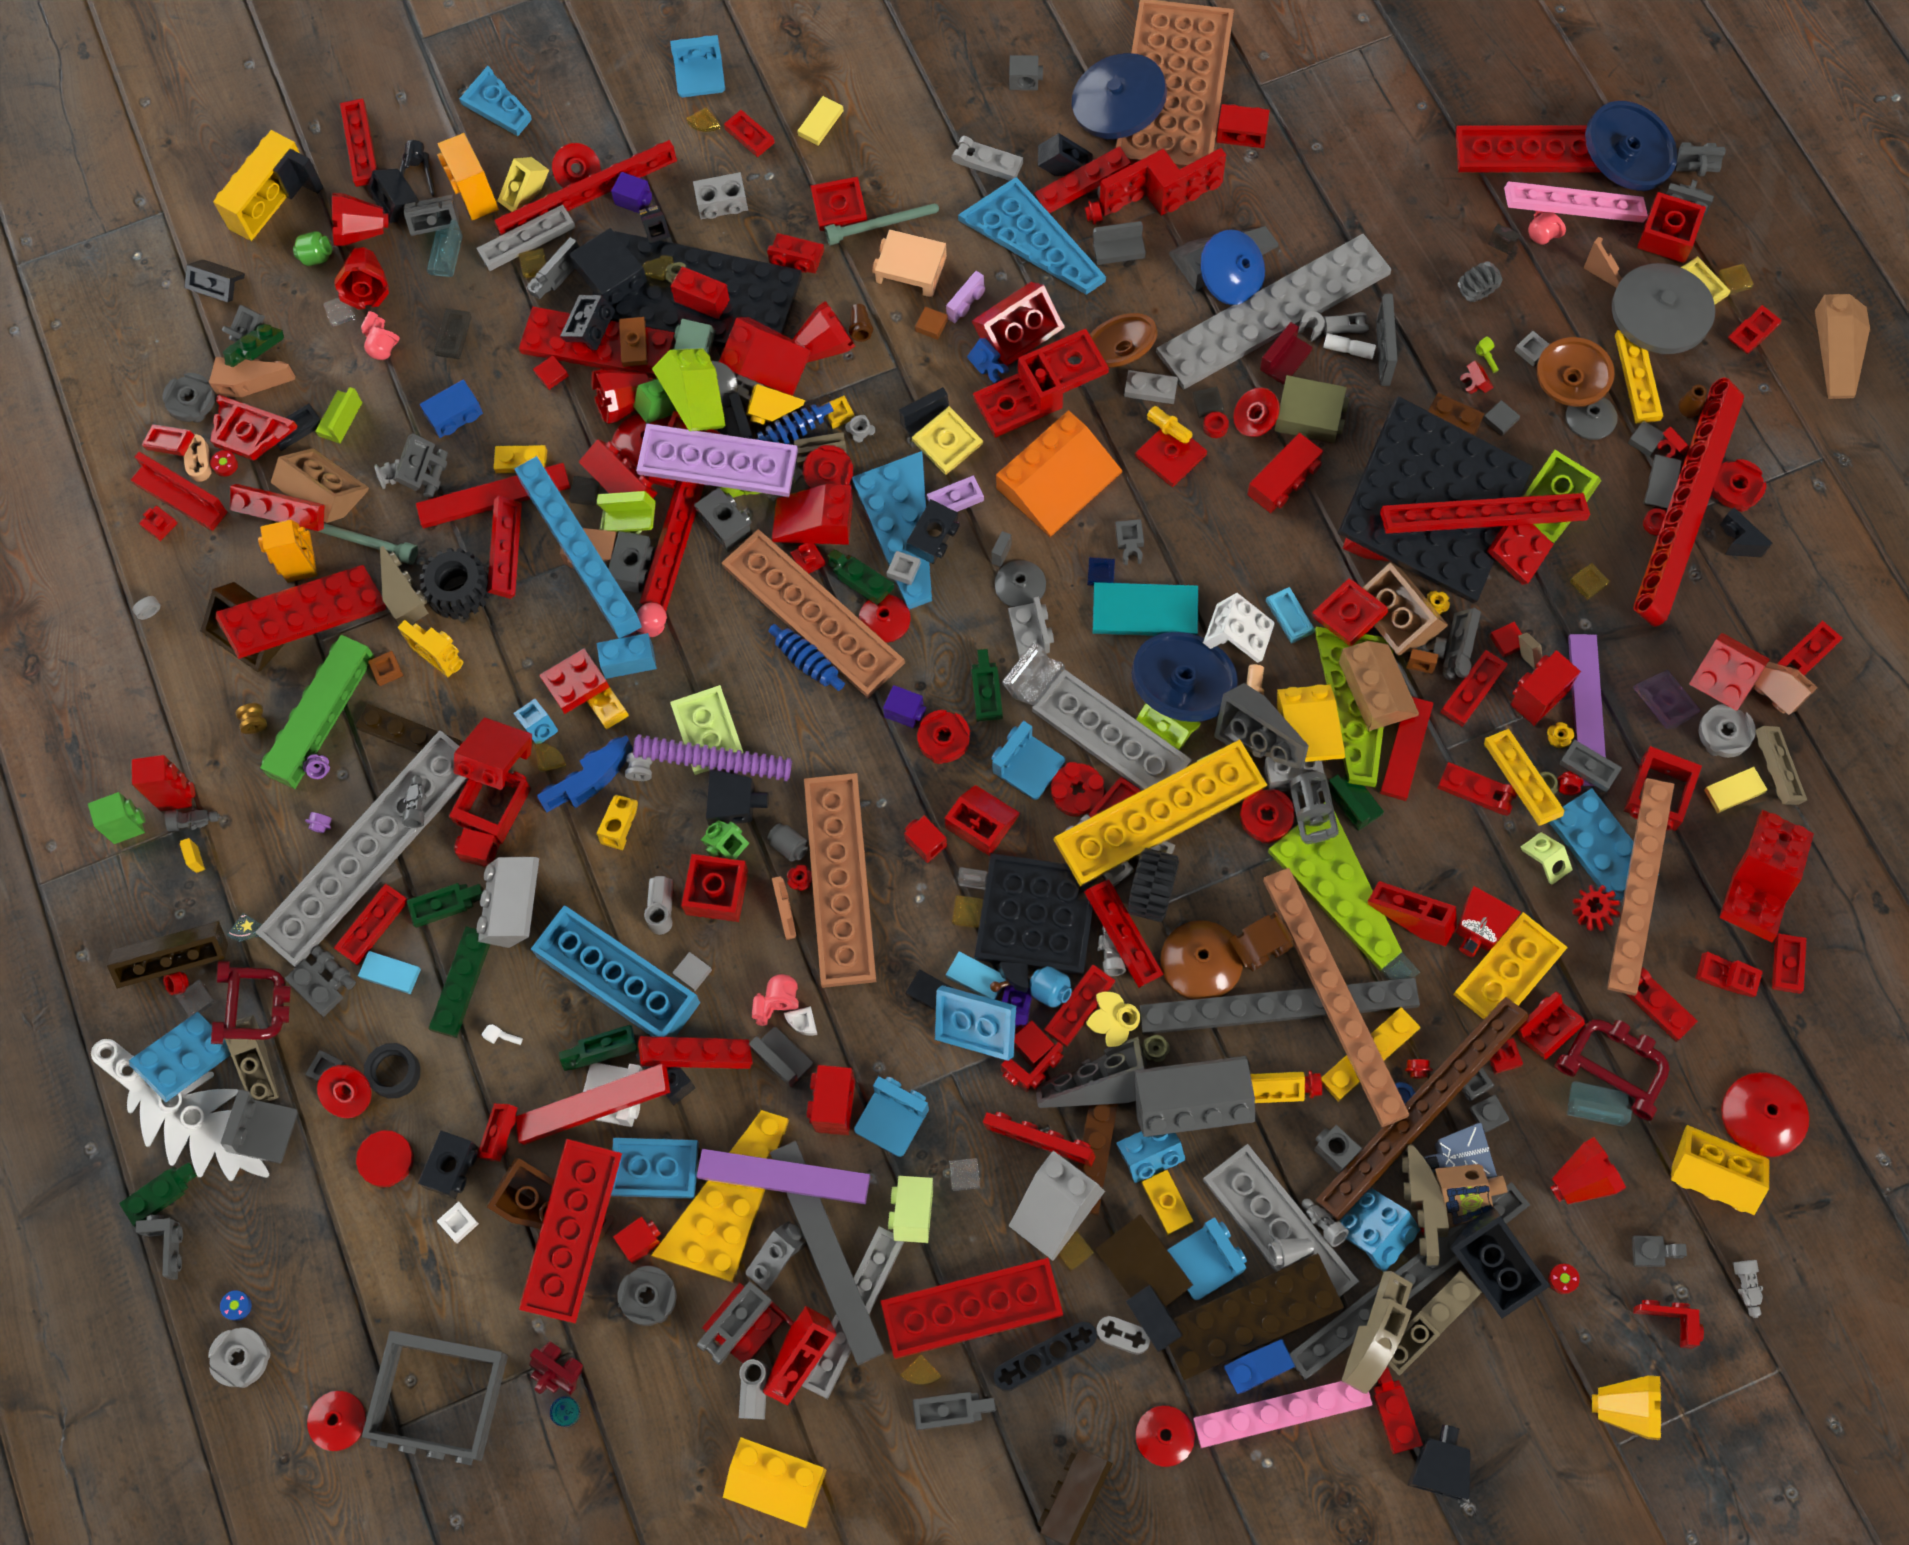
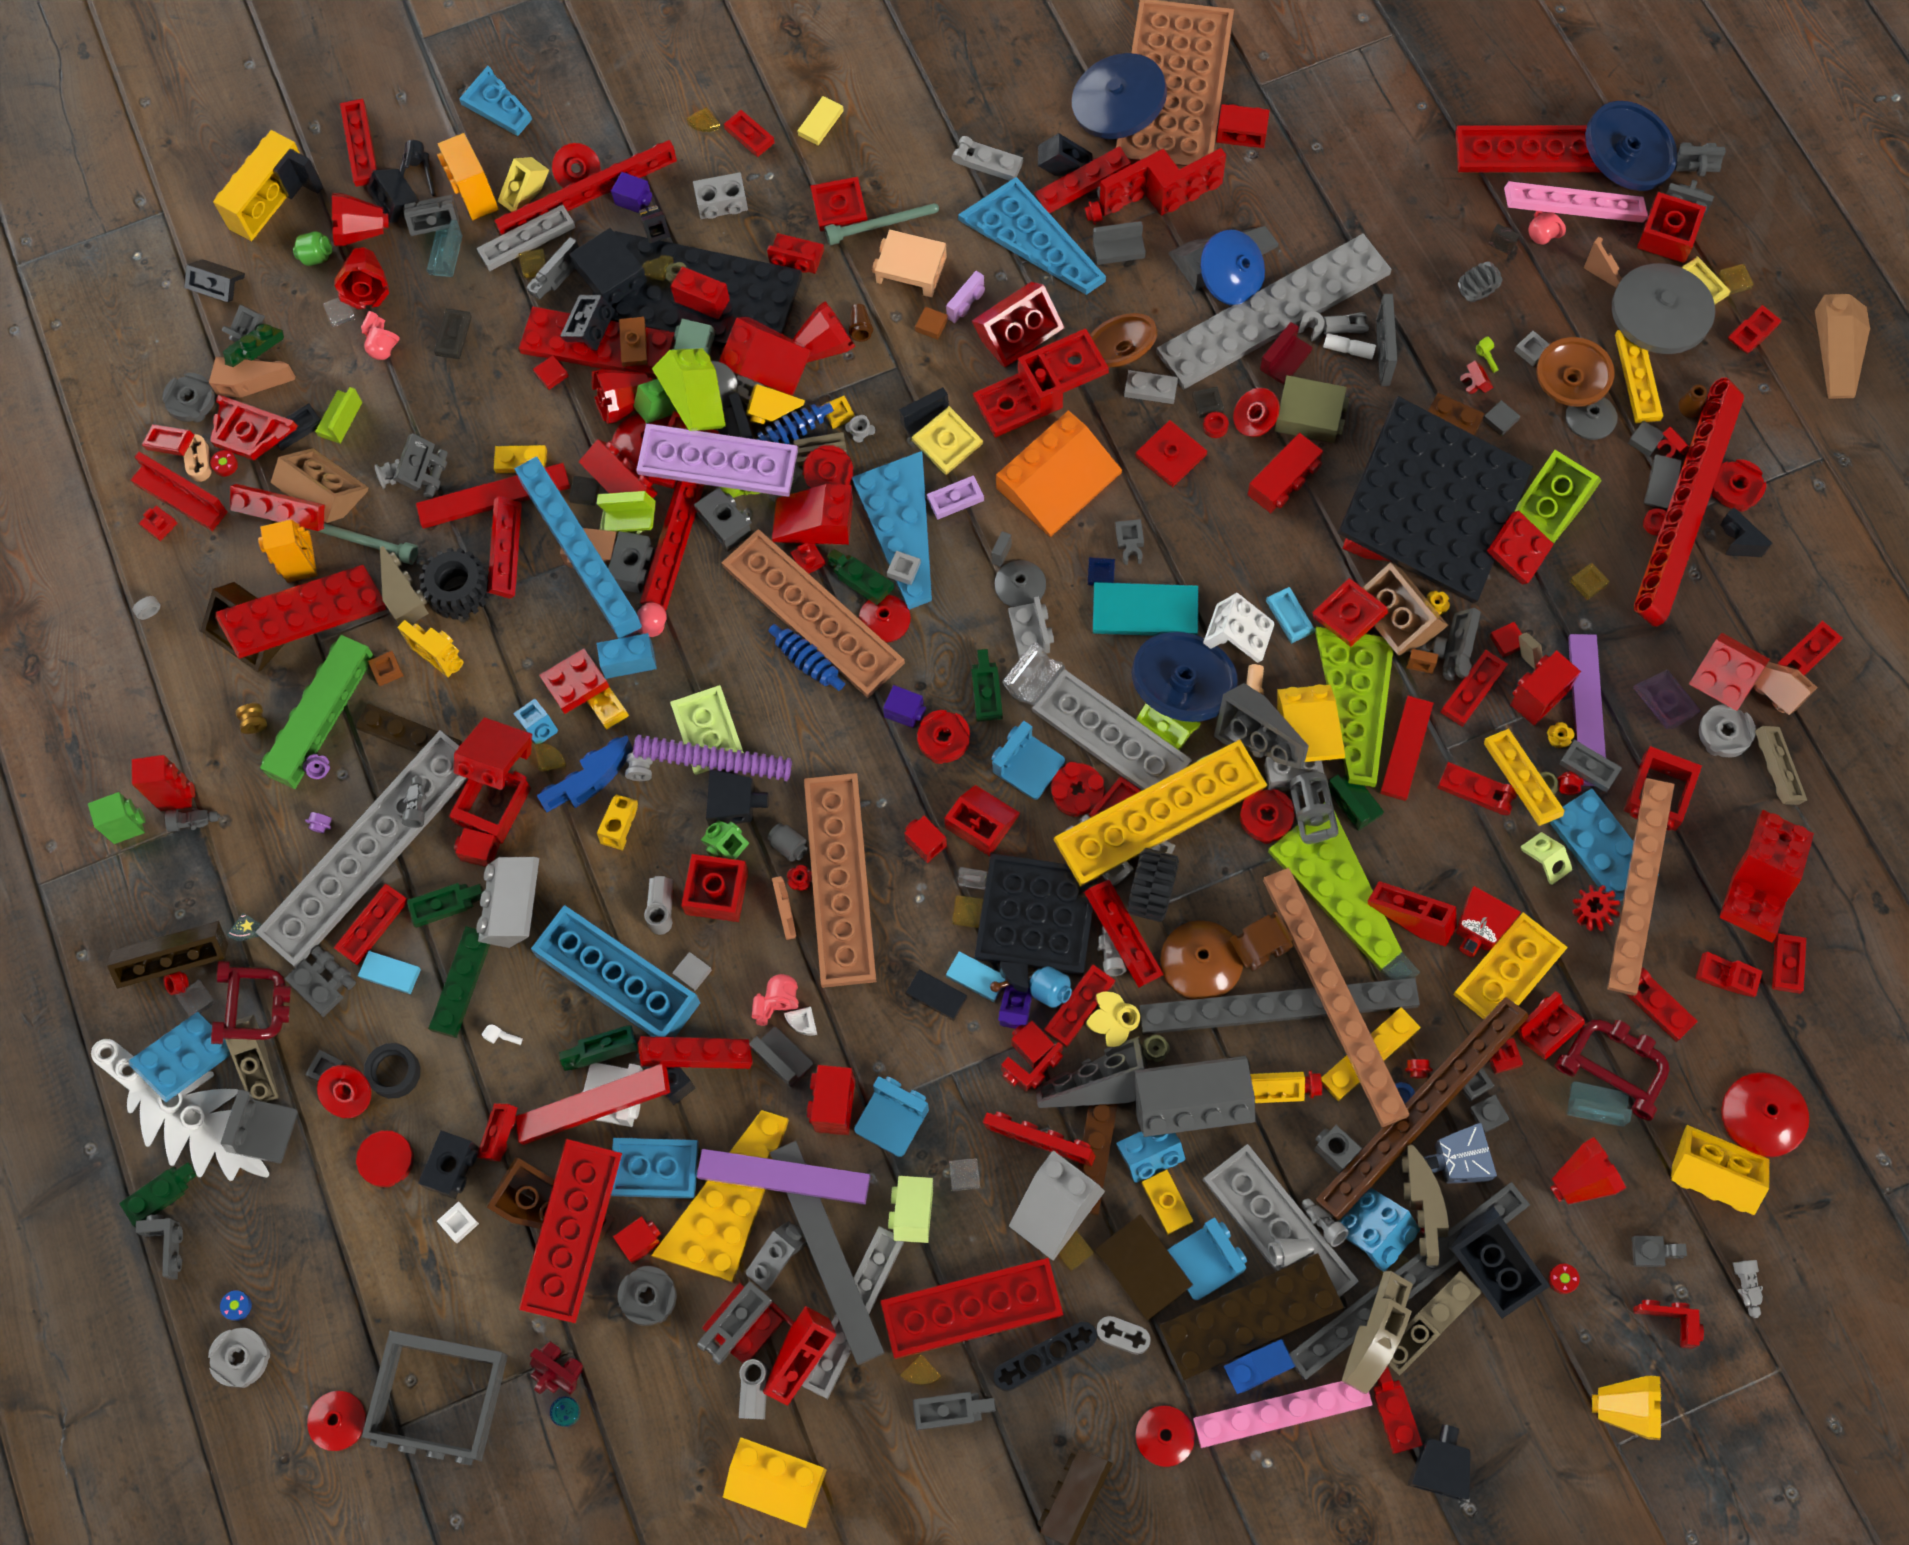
(192, 855): yellow tile -> none
(451, 409): blue brick -> none
(698, 66): dark azure bracket -> none
(934, 517): black brick -> none
(975, 1022): dark azure plate -> none
(985, 359): blue plate -> none
(1024, 72): dark grey brick -> none
(1154, 1318): black tile -> none
(1169, 424): yellow axle -> none
(1377, 684): medium nougat slope -> none
(1467, 1191): medium nougat torso -> none
(1484, 513): red plate -> none
(1735, 790): light yellow tile -> none

